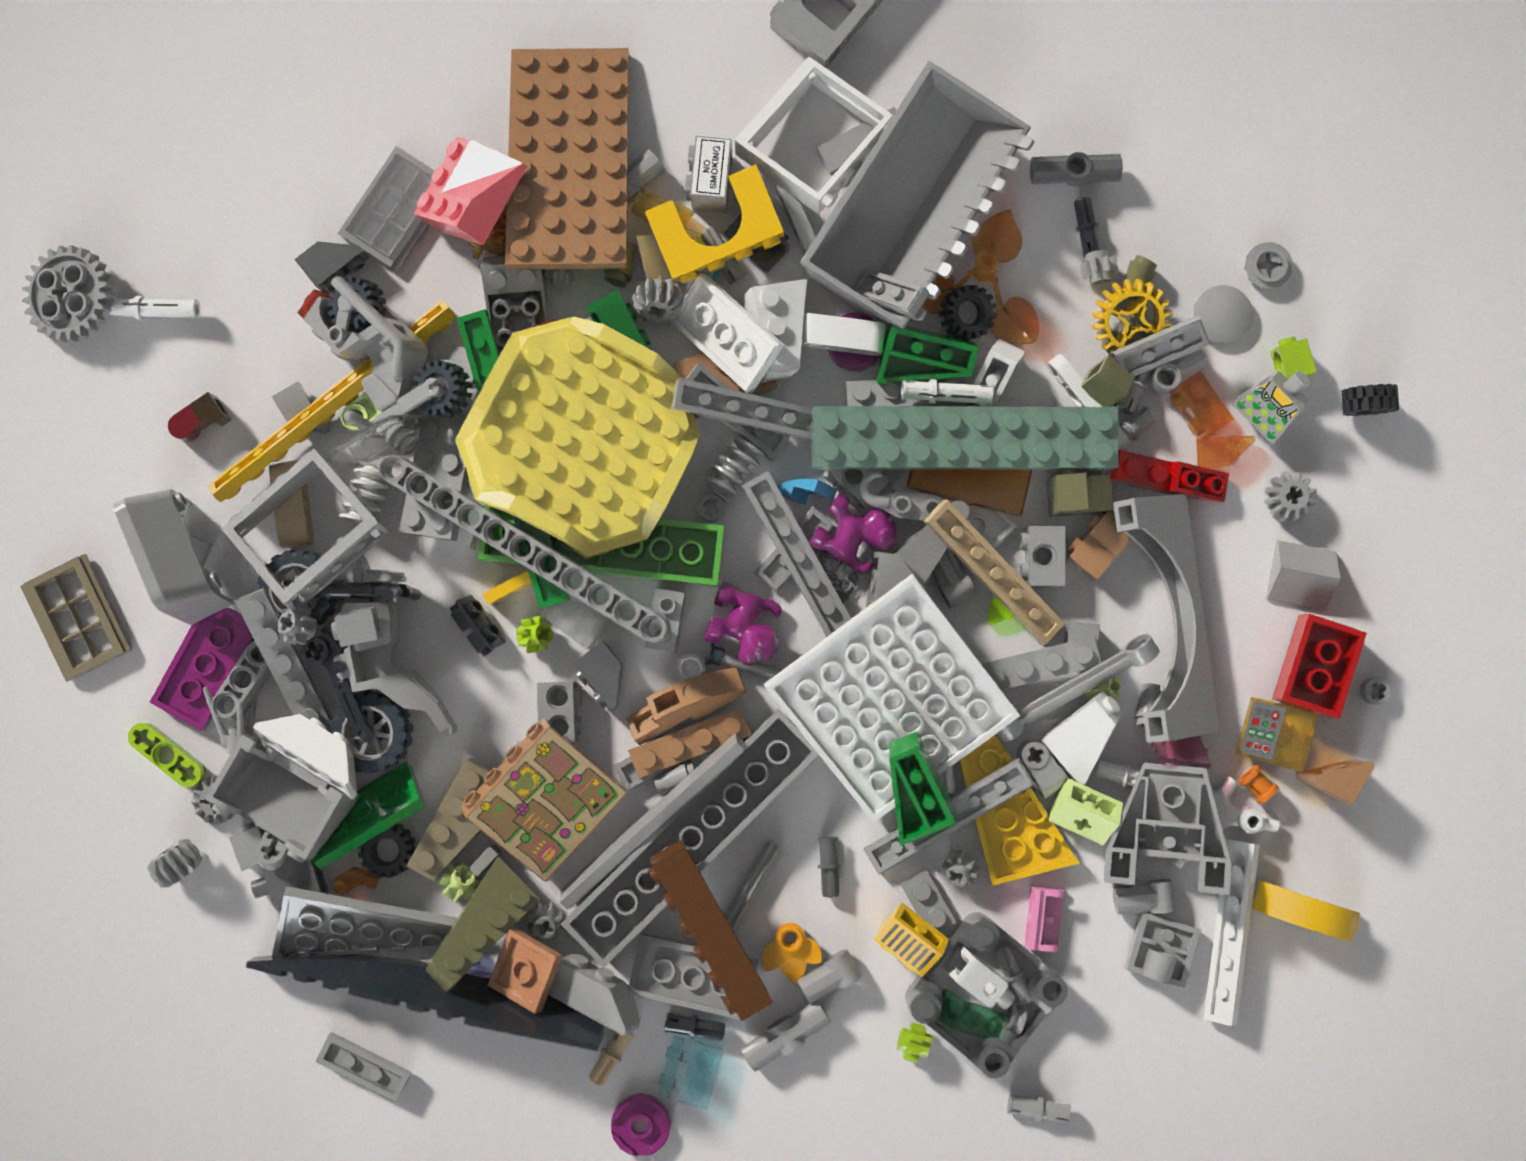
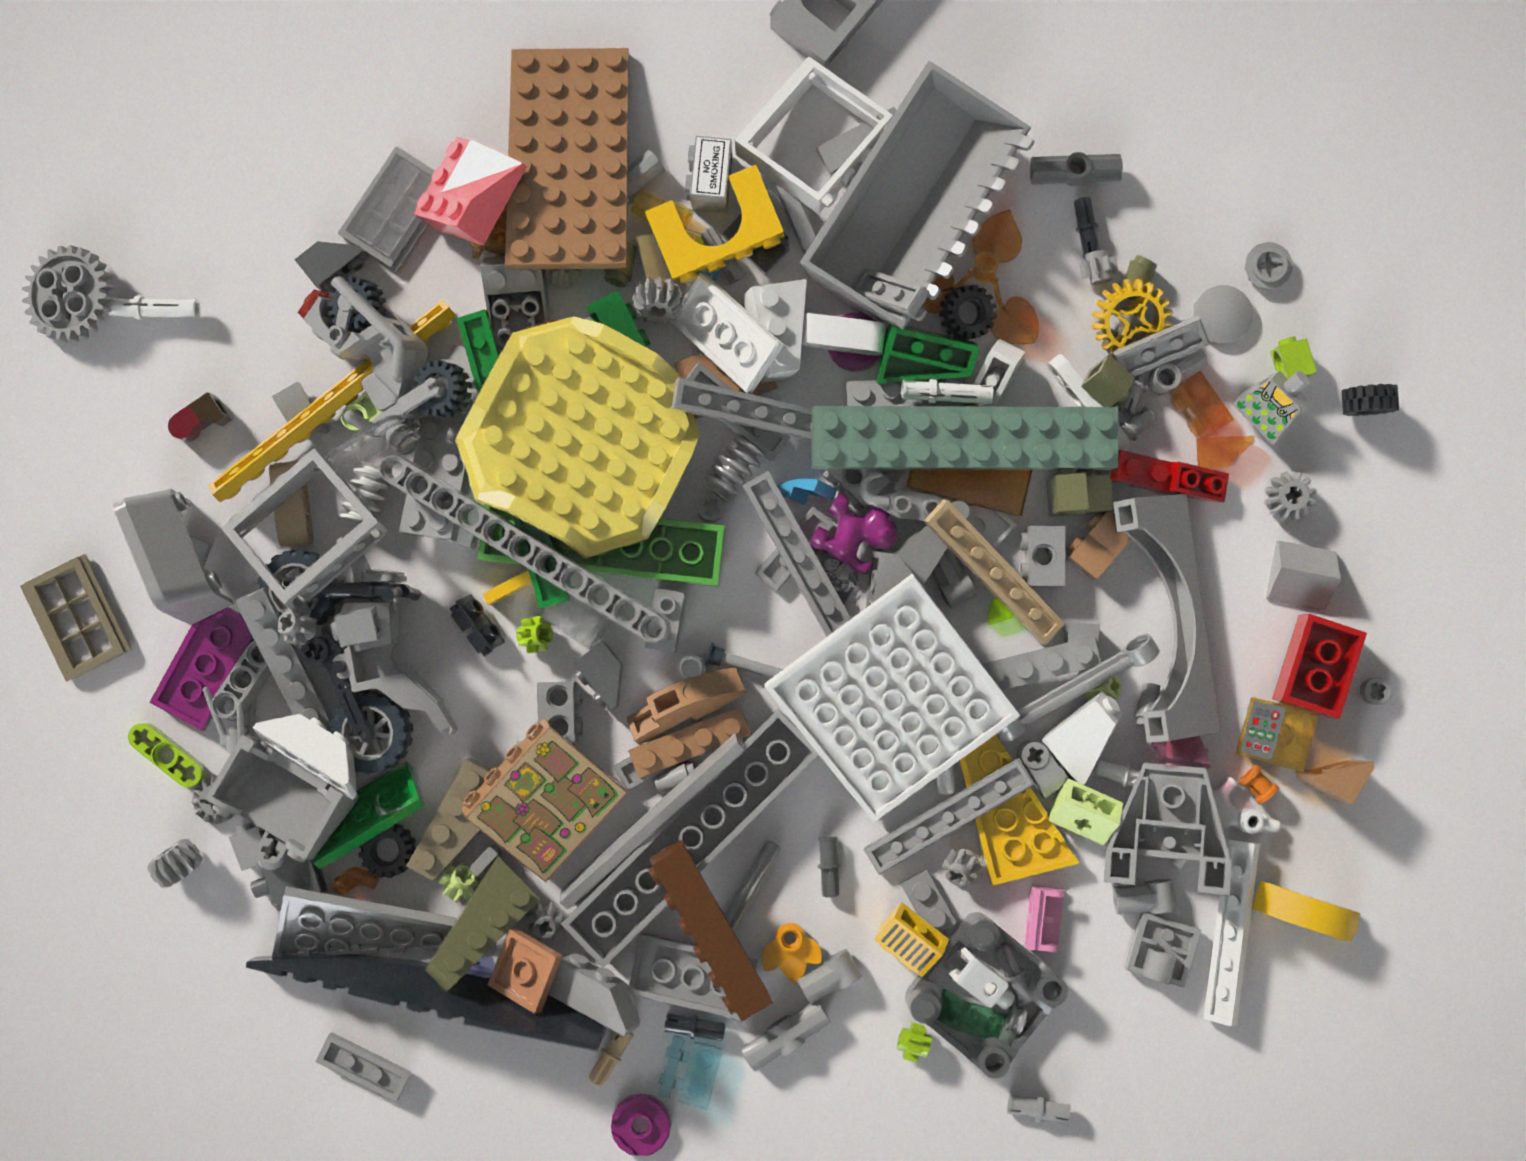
(756, 640): magenta animal -> none
(918, 791): green wedge -> none

